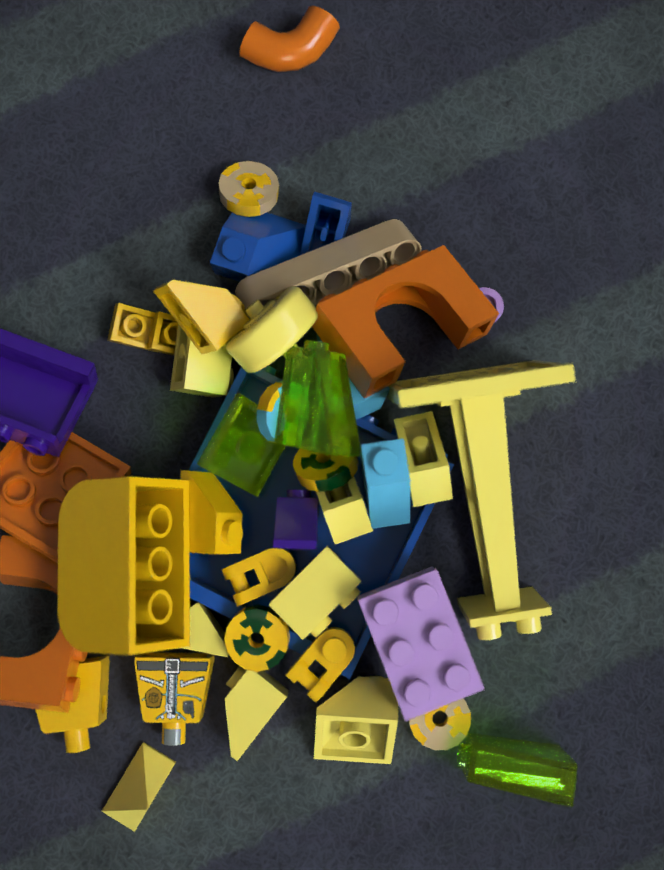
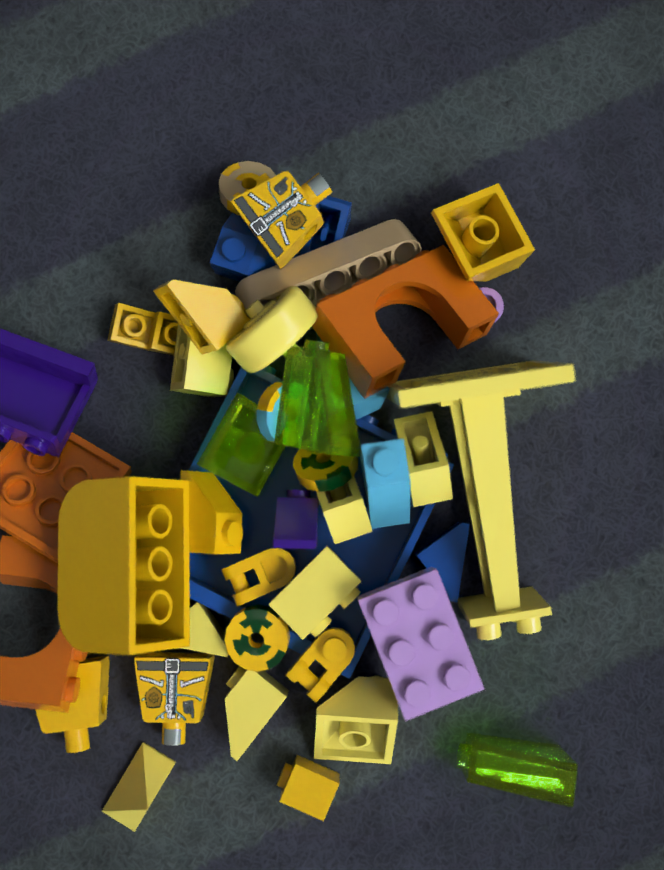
(283, 213): none -> torso
(290, 49): orange cylinder -> none
(308, 787): none -> yellow brick
(443, 735): piece -> none
(447, 556): none -> blue slope
(484, 234): none -> yellow slope

